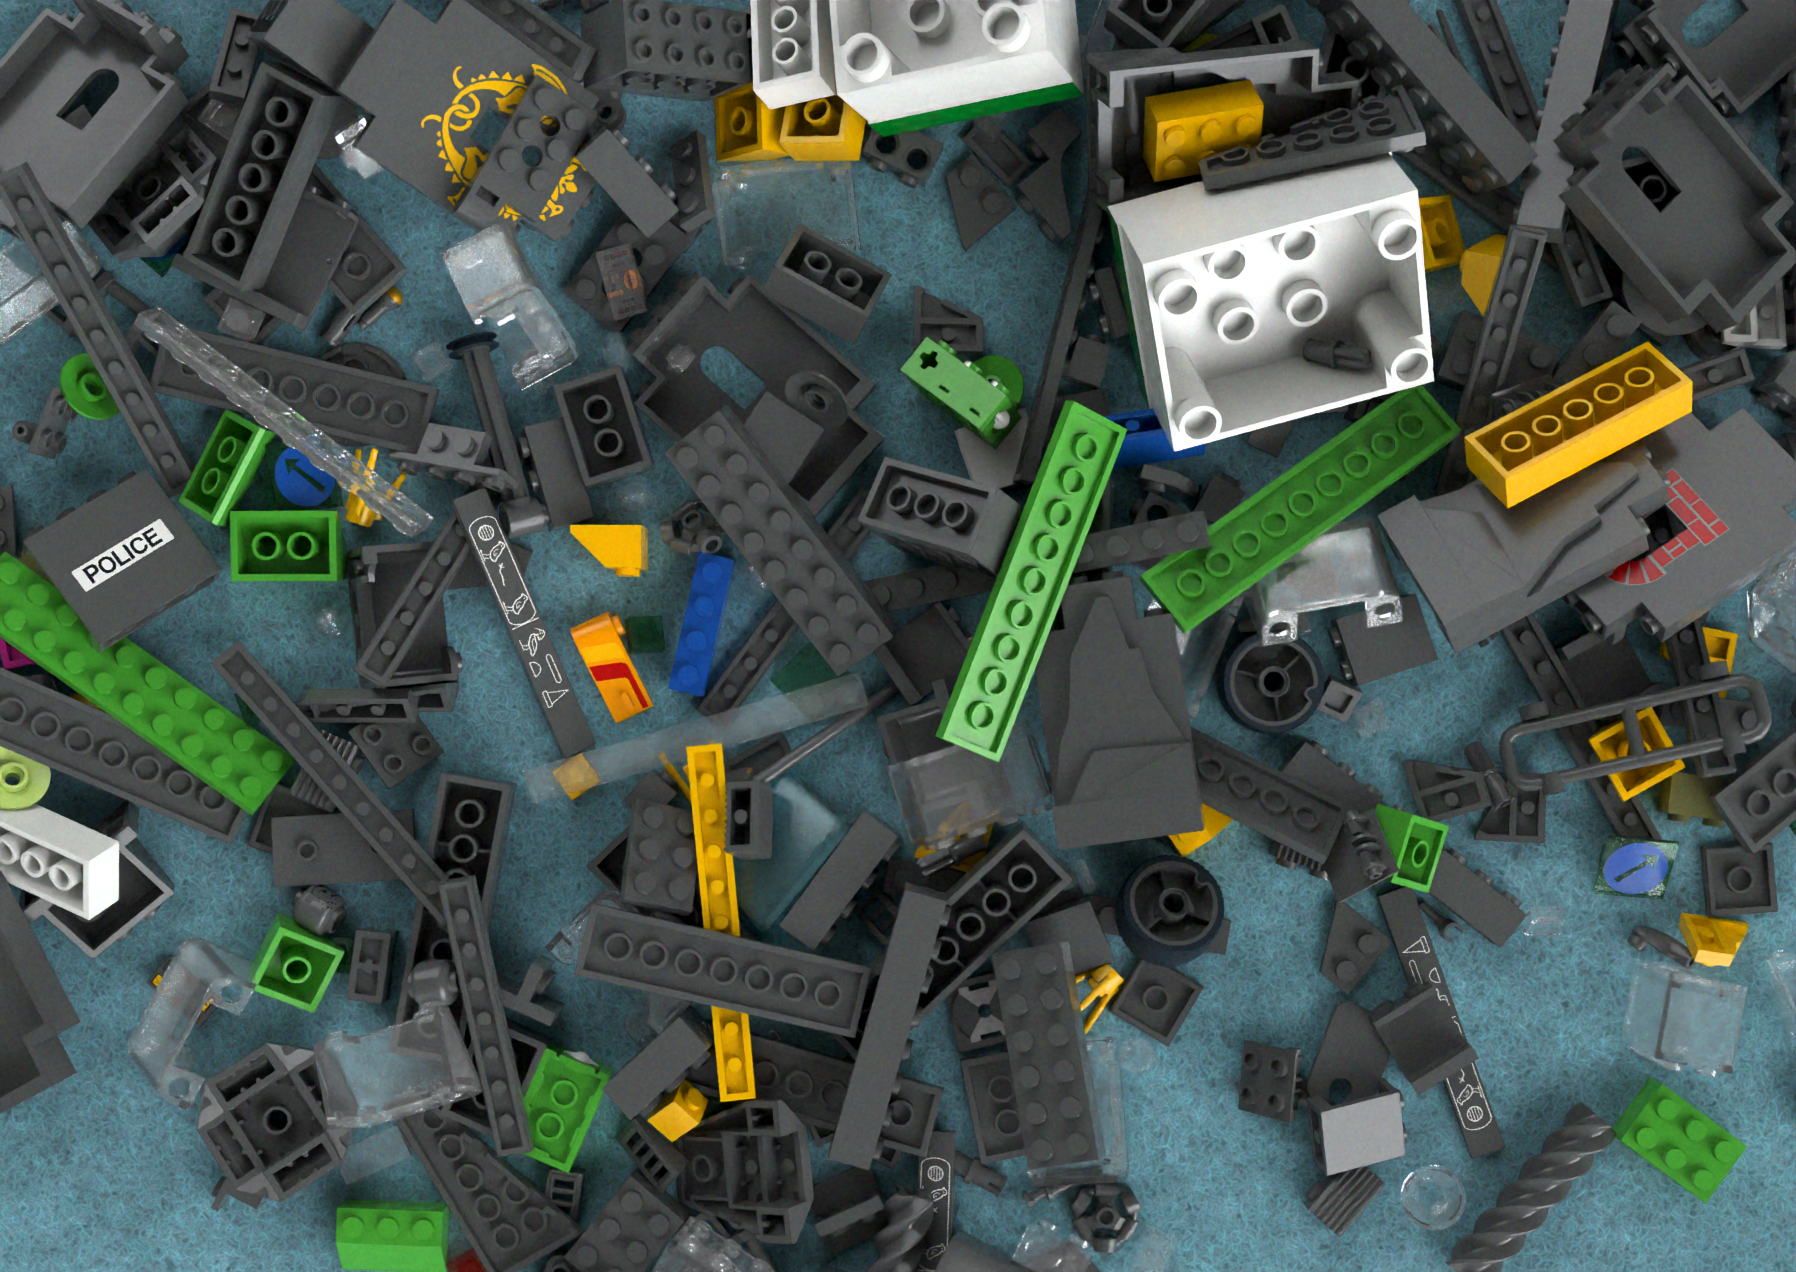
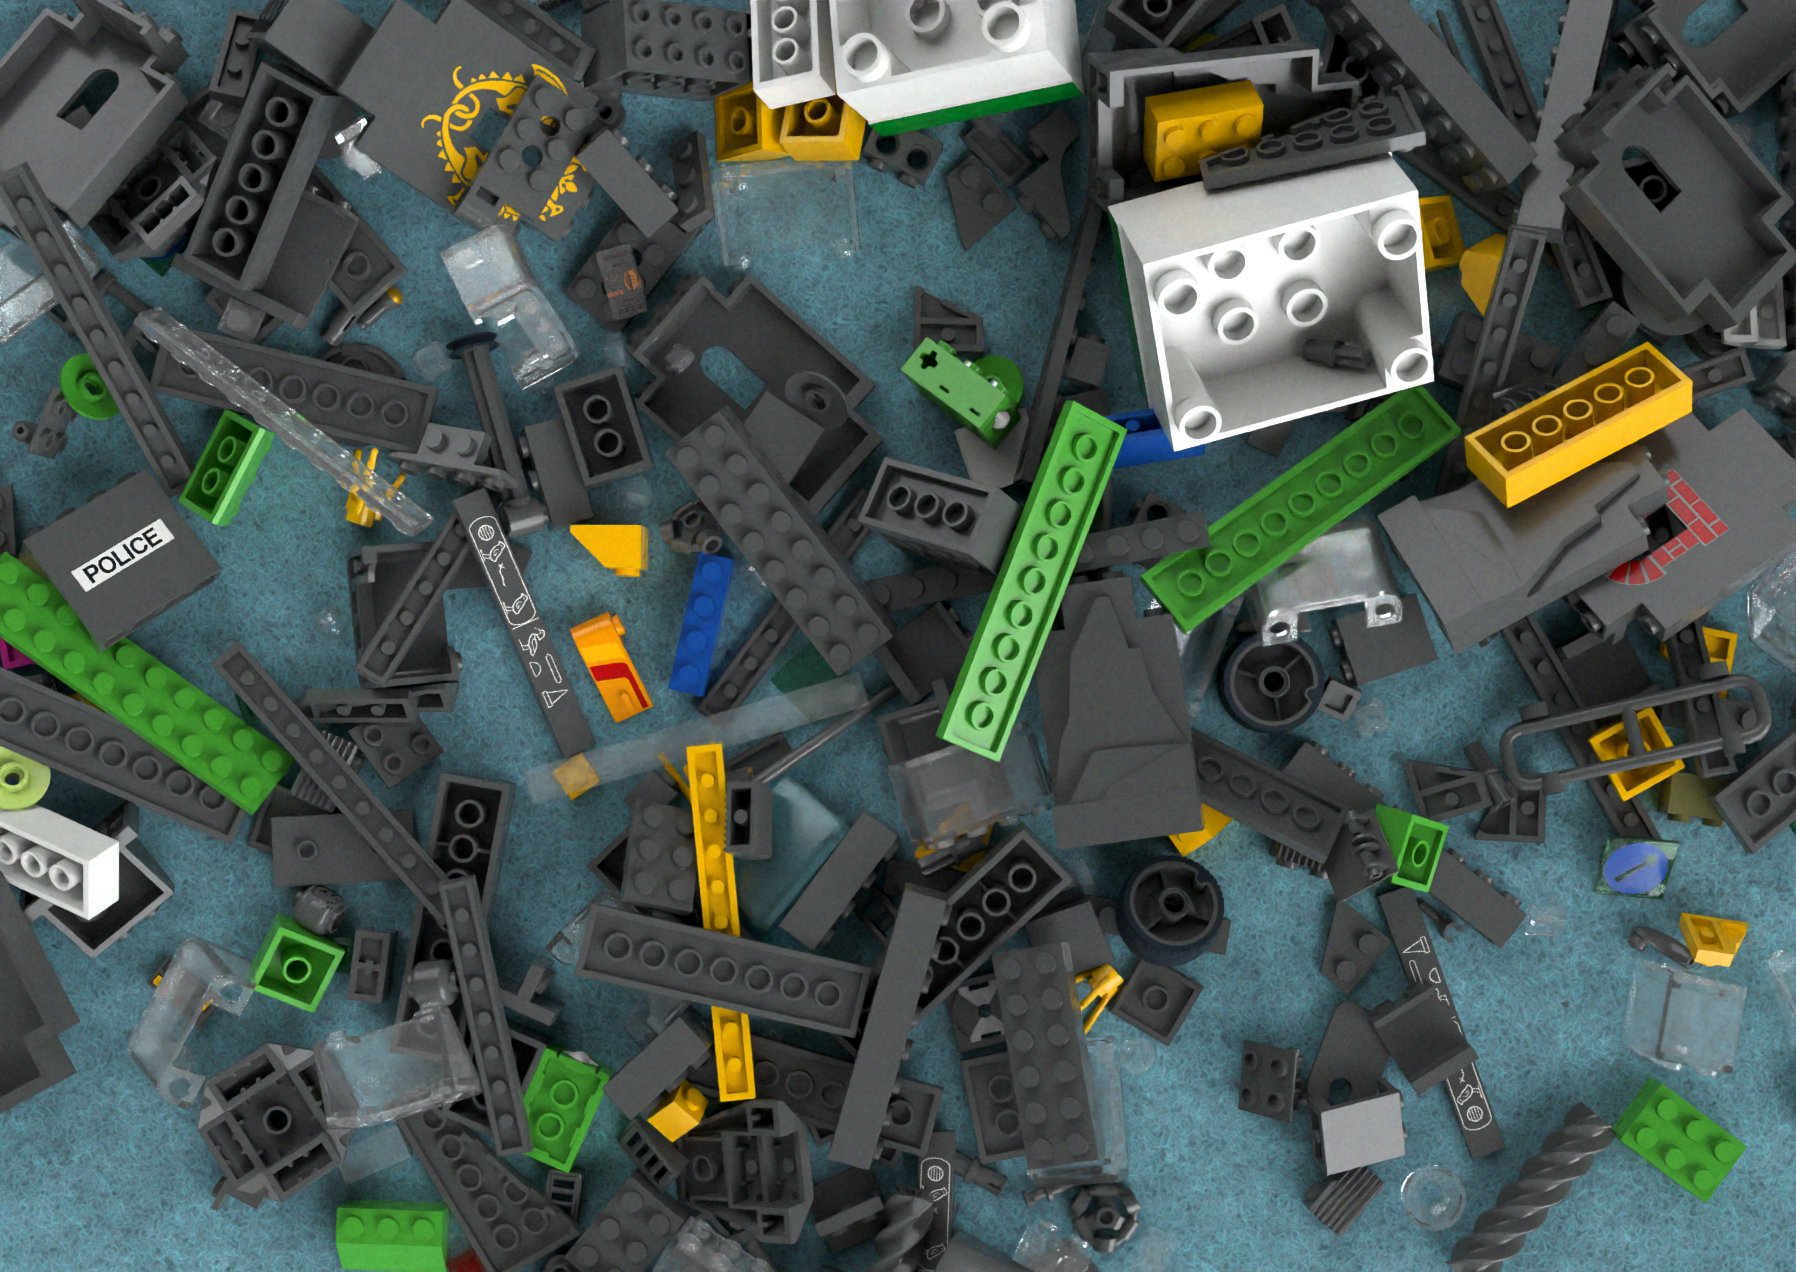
(287, 546): bright green slope -> none
(298, 483): piece -> none
(645, 634): clear green plate -> none
(826, 283): dark grey brick -> none
(1108, 292): dark grey brick -> none
(1161, 480): dark grey wing -> none
(1219, 497): dark grey brick -> none
(1738, 880): dark grey tile -> none

